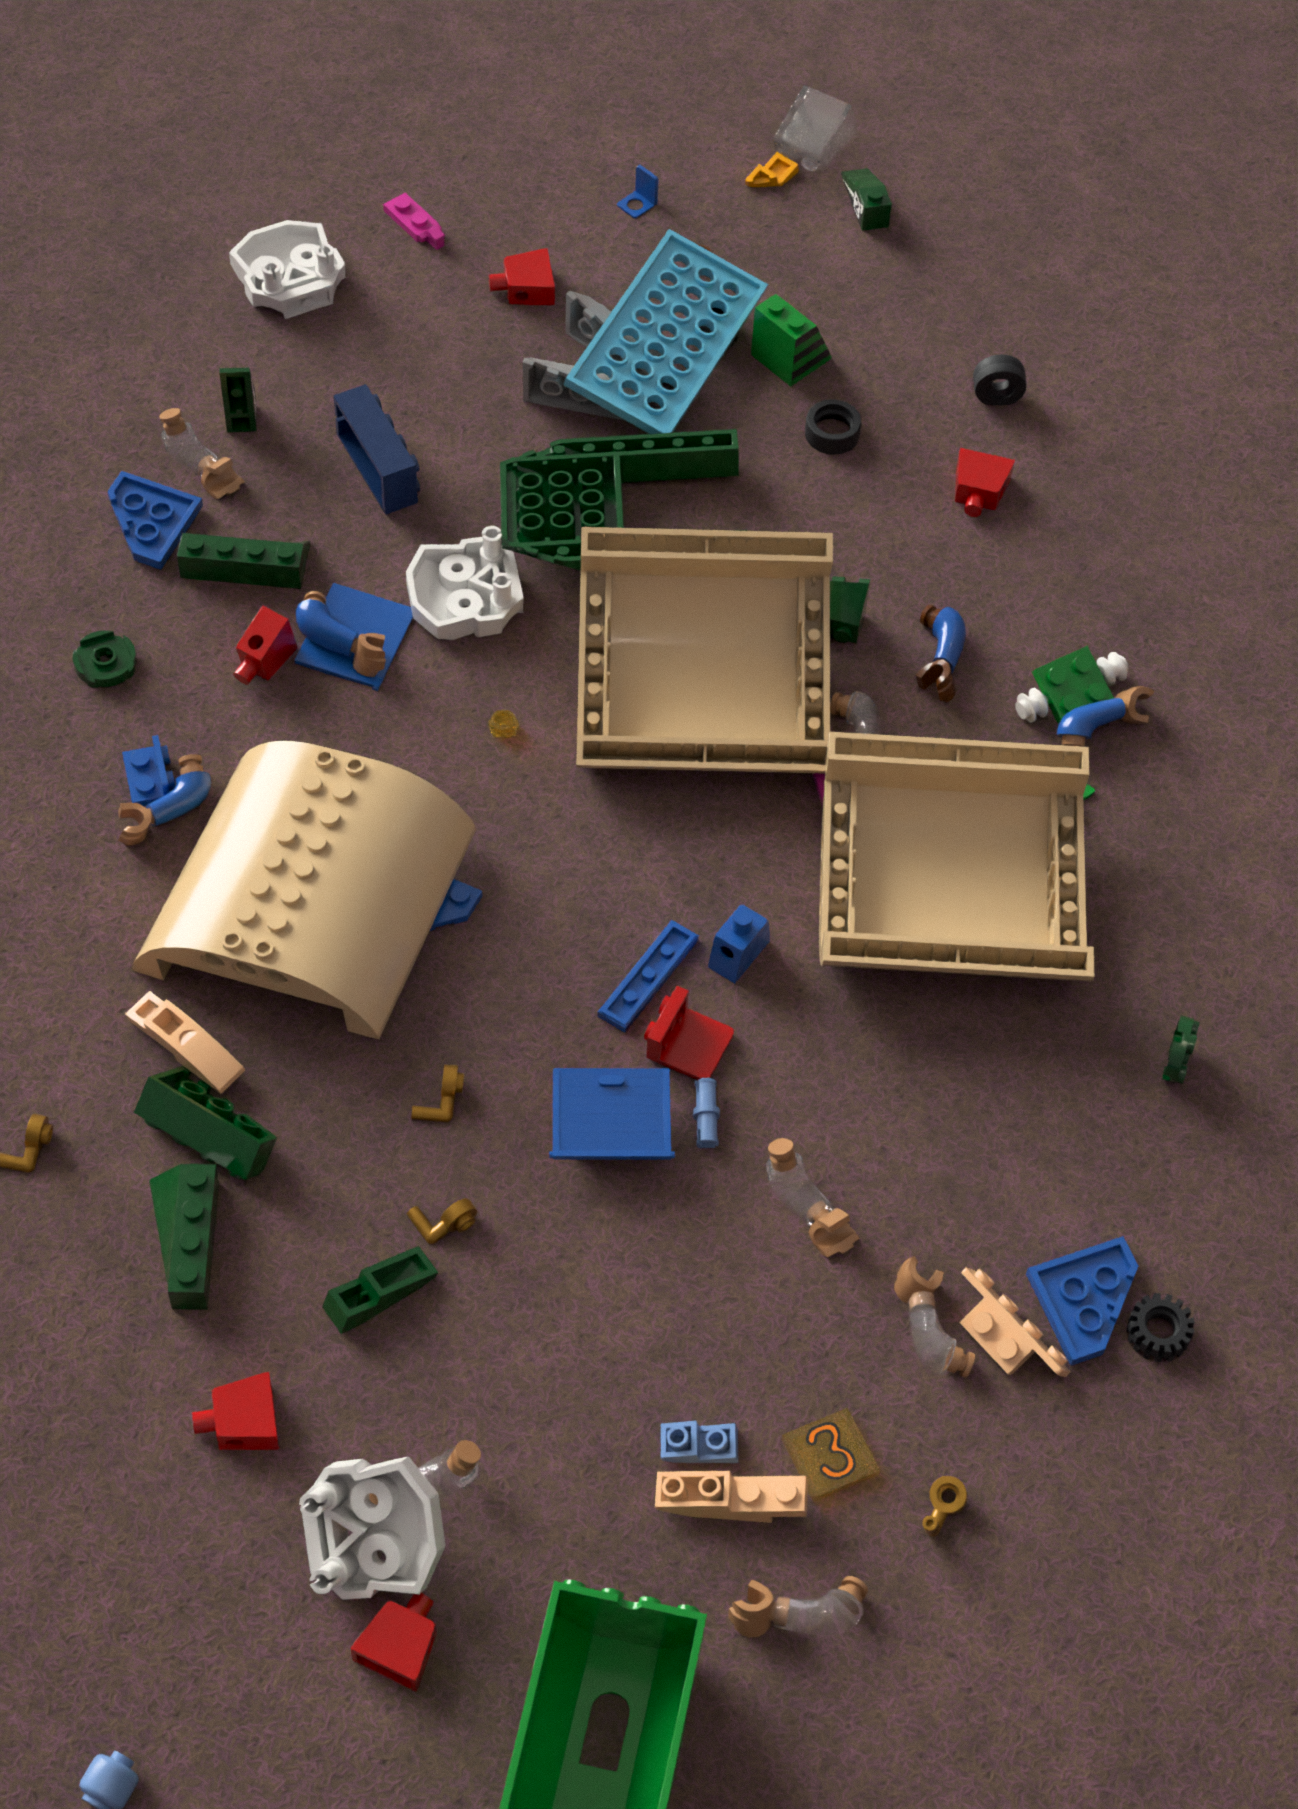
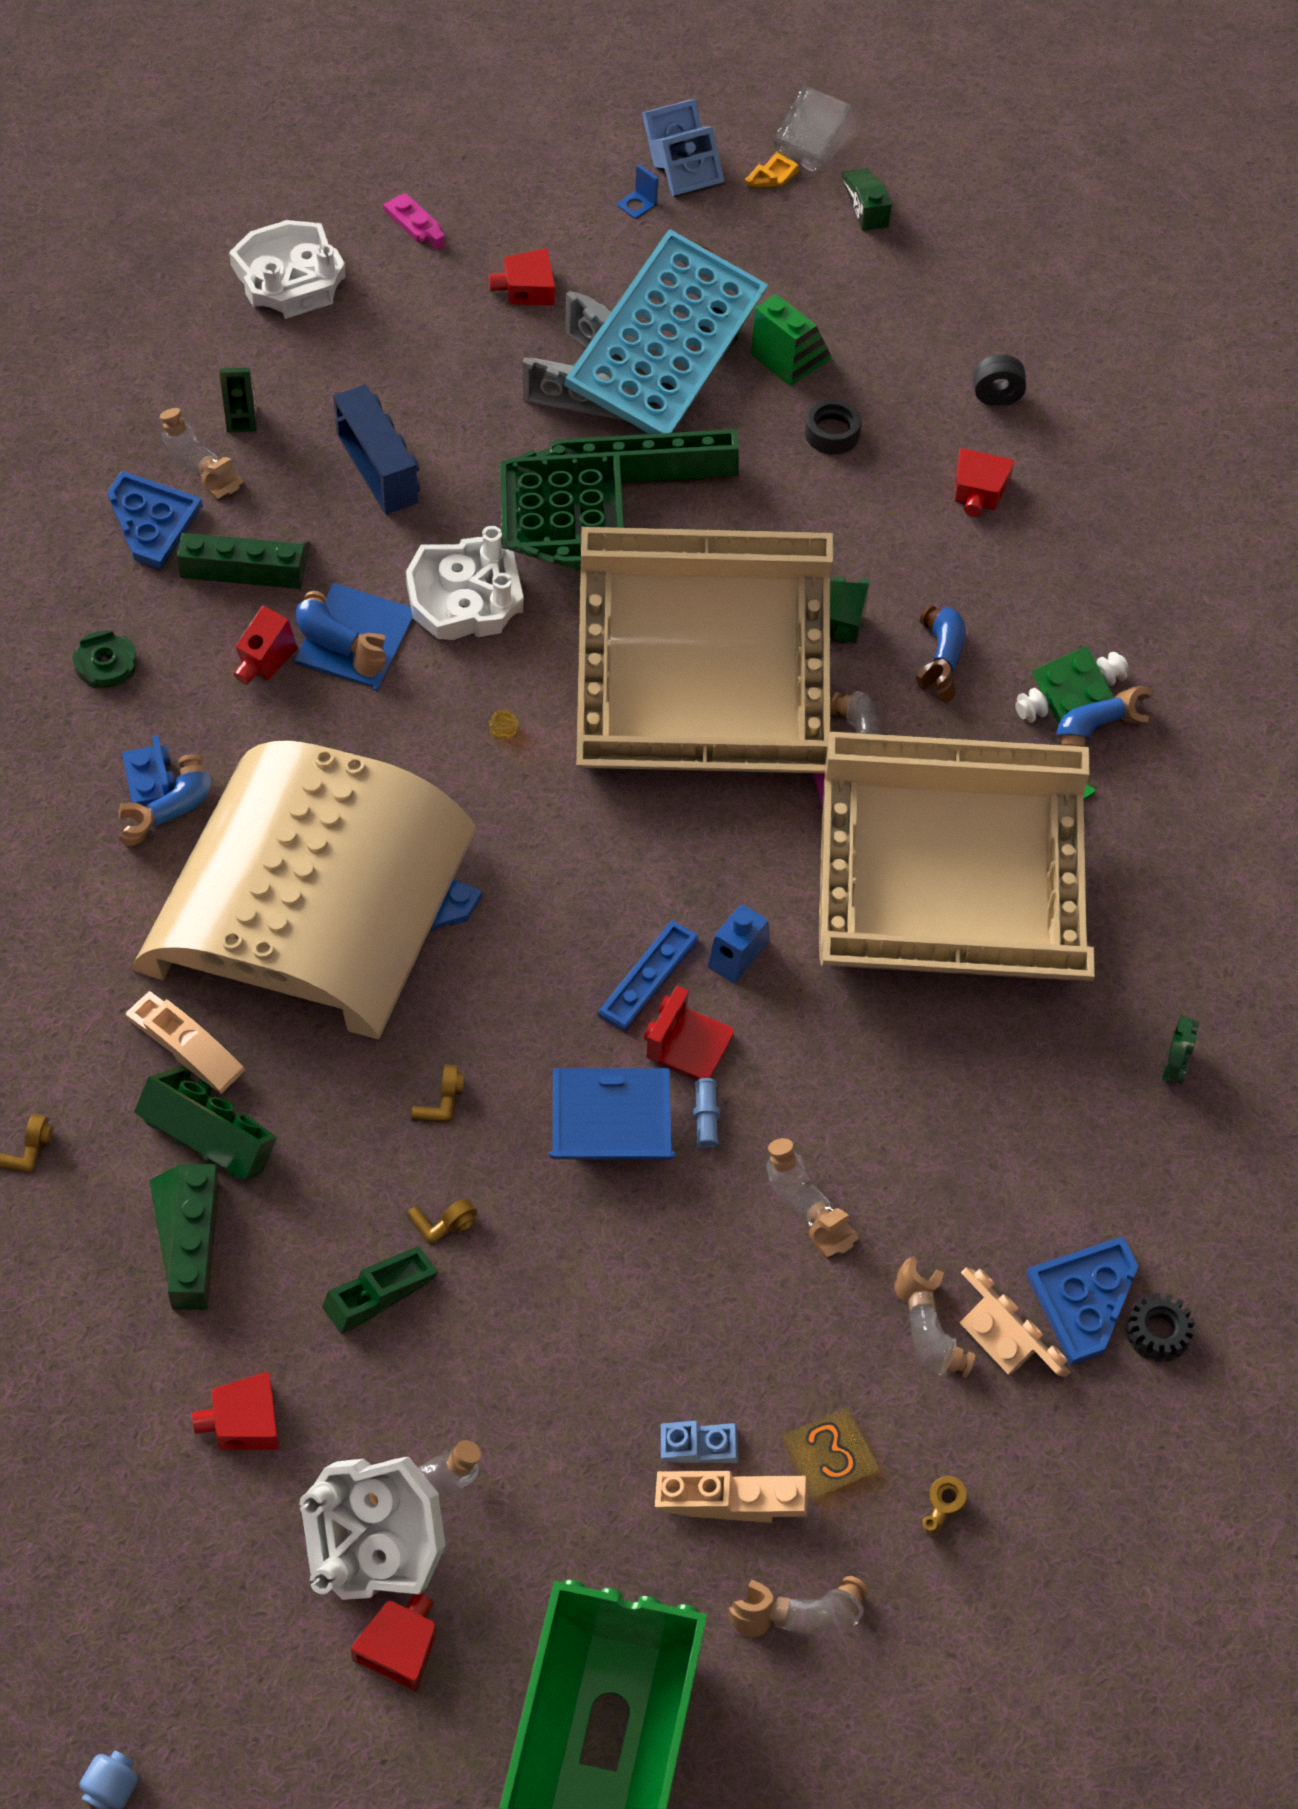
(683, 147): none -> medium blue bracket

